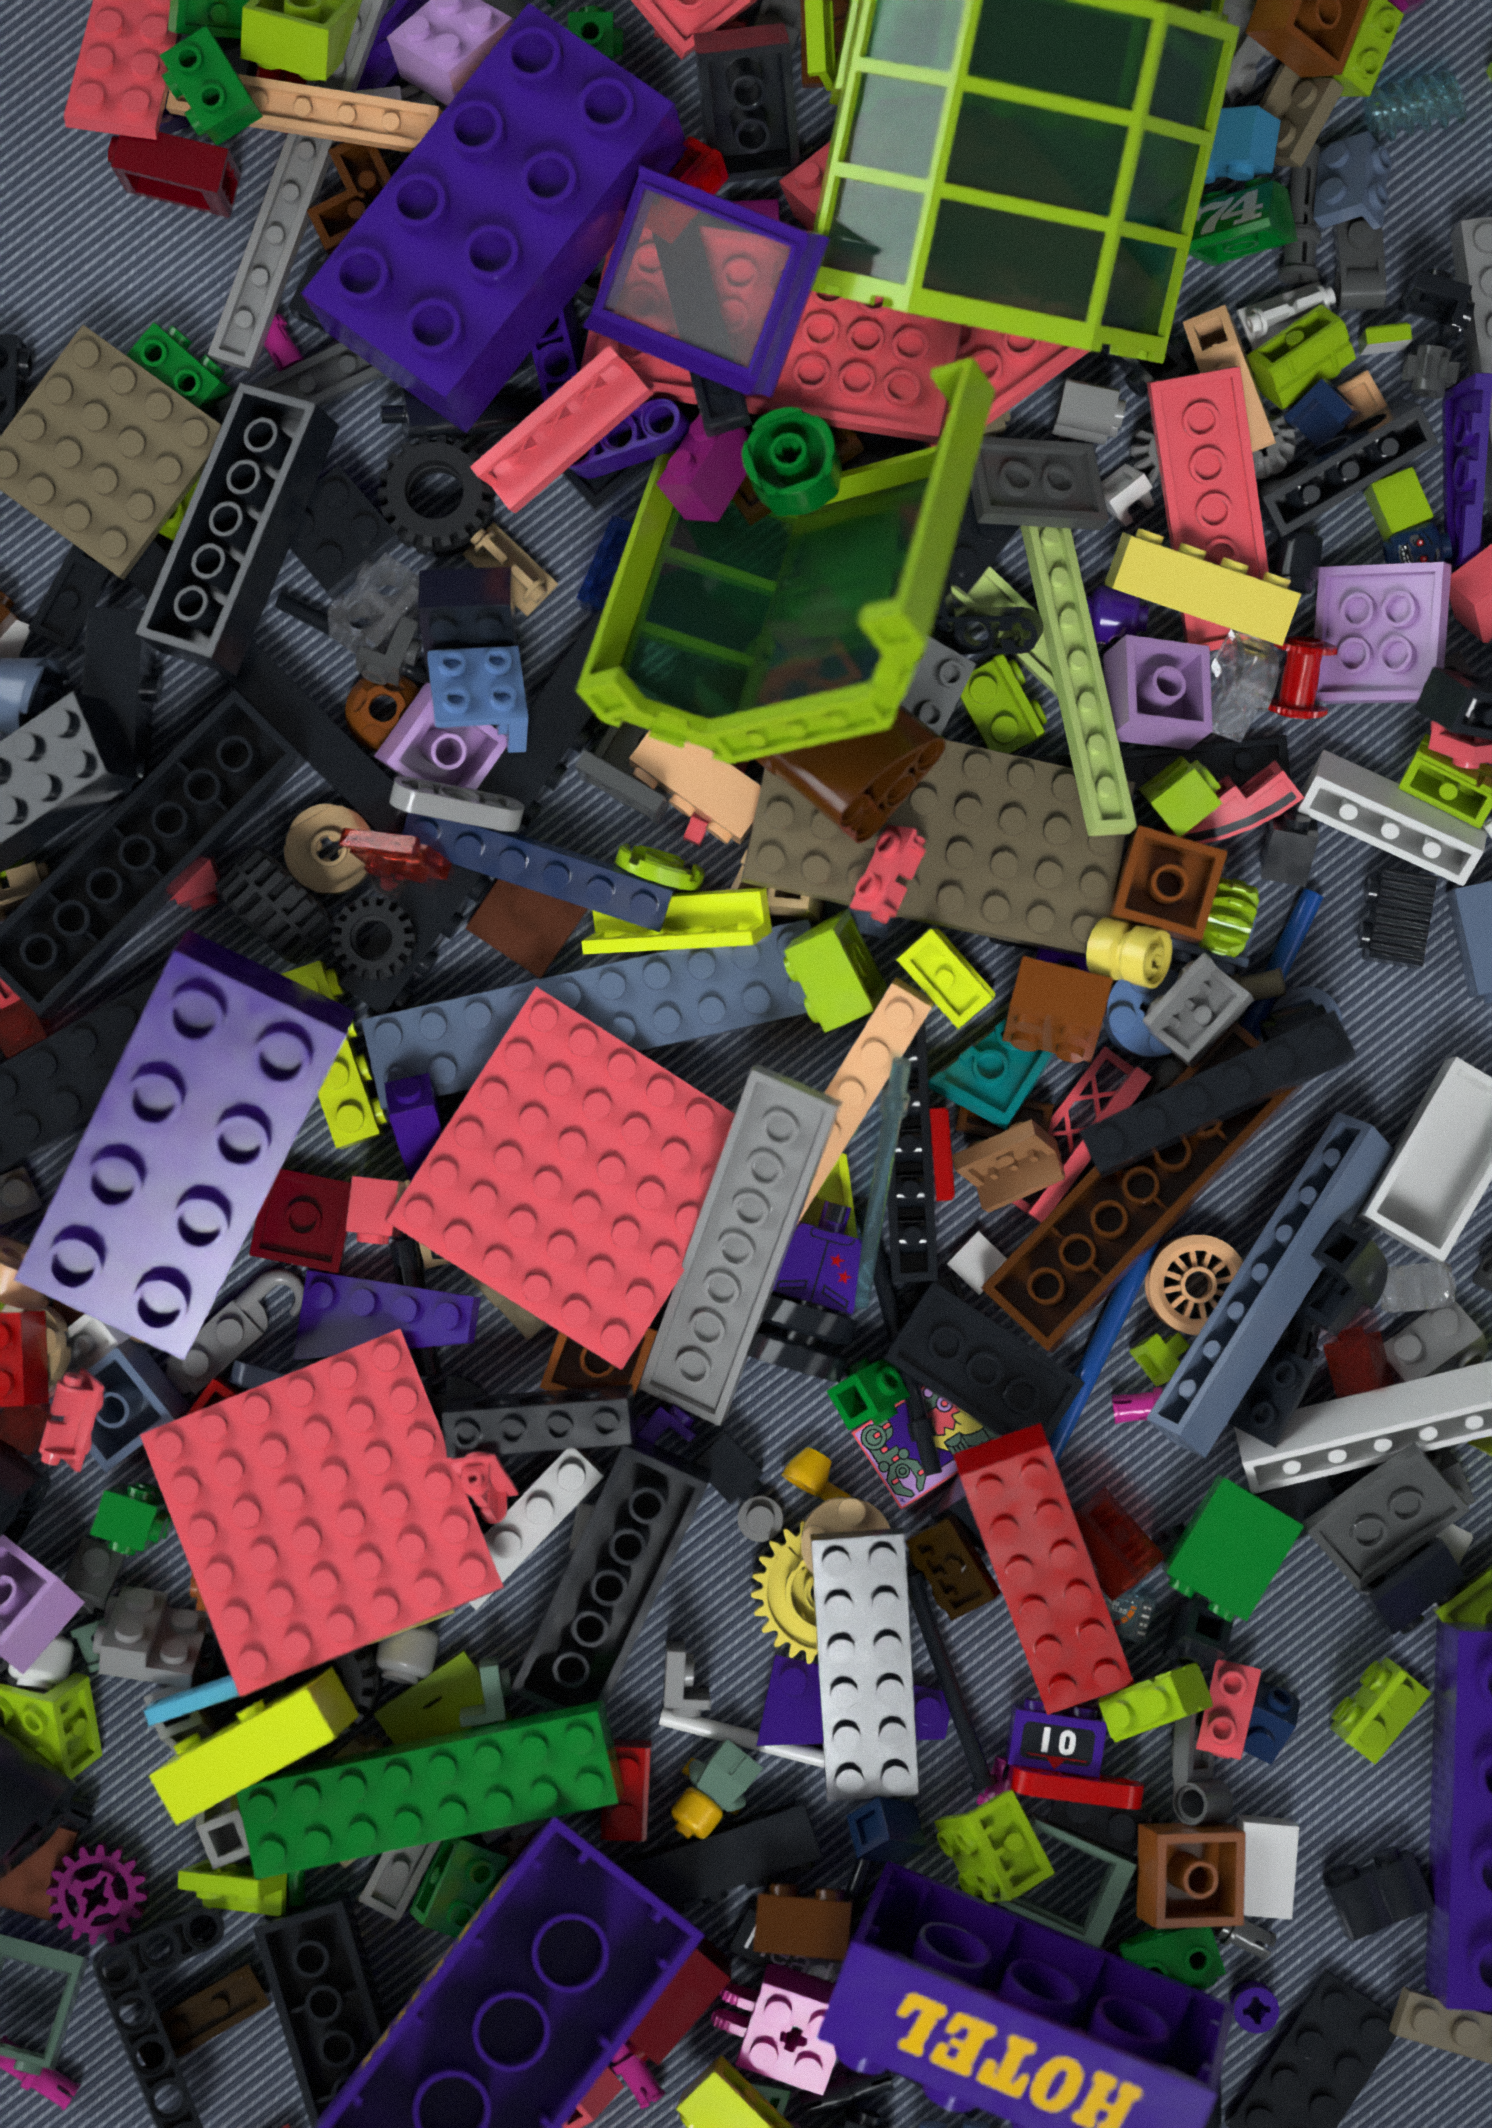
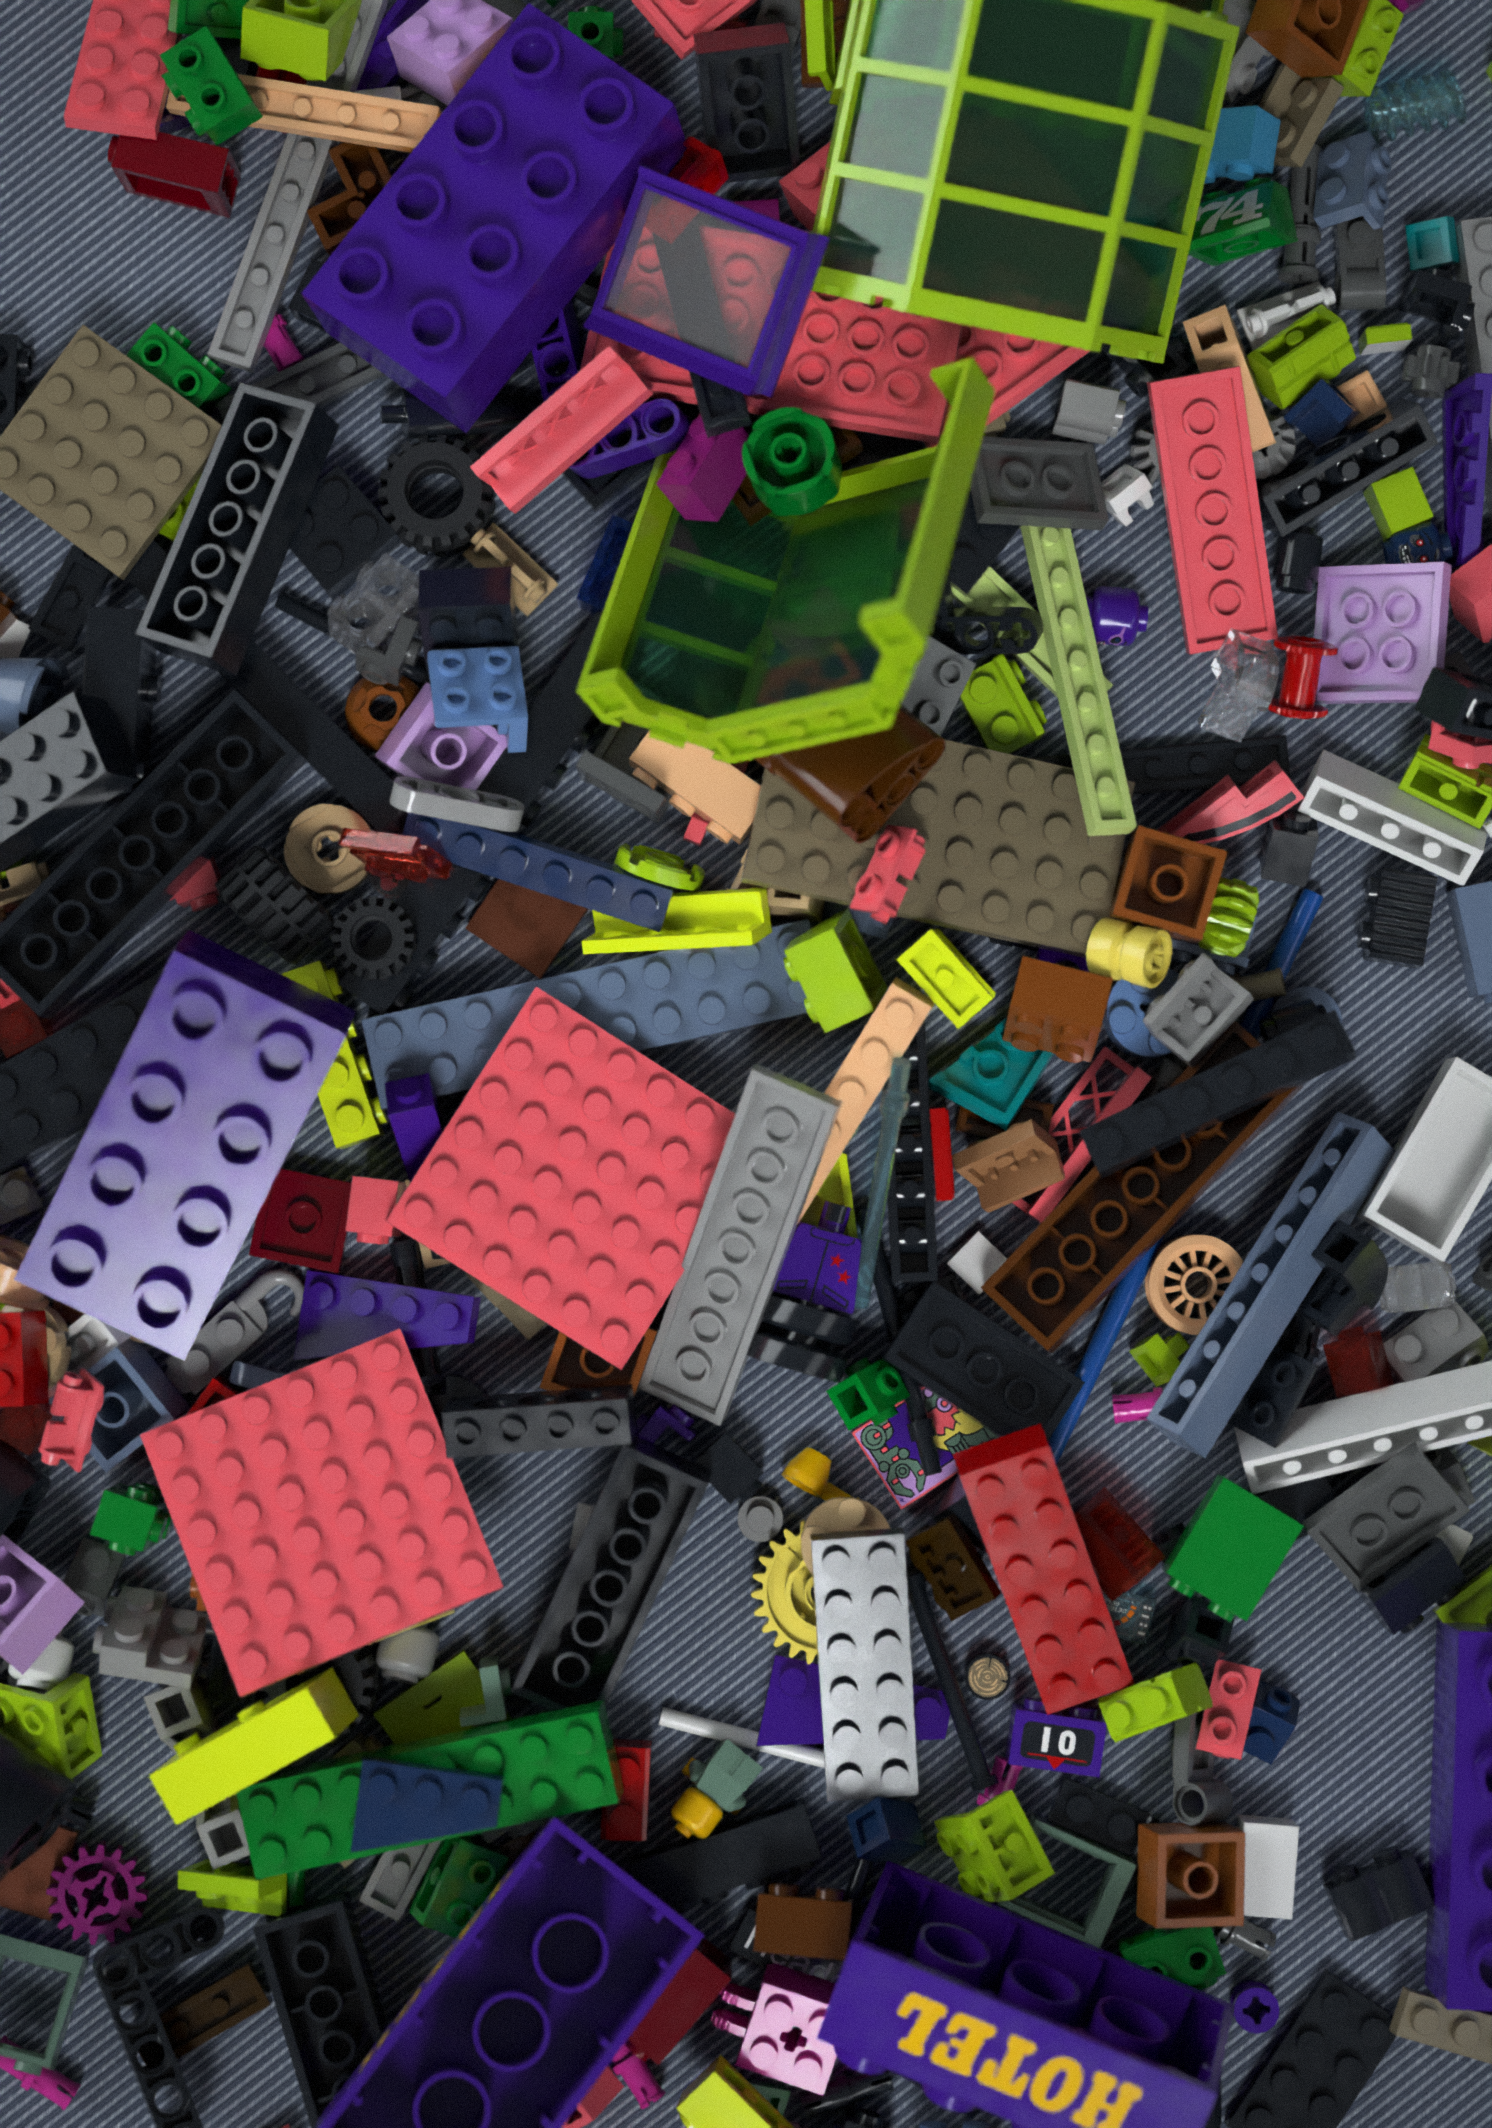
(83, 1636): sand green bush -> none
(191, 1700): medium azure tile -> none
(421, 1802): none -> dark blue wing
(486, 1483): coral hinge -> none
(540, 1511): white brick -> none
(678, 1683): light grey bracket -> none
(987, 1676): none -> tile
(1102, 1791): red beam -> none
(1159, 691): lavender brick -> none
(1182, 794): lime brick -> none
(1203, 588): light yellow brick -> none
(1378, 1709): lime bracket -> none
(1432, 243): none -> teal plate

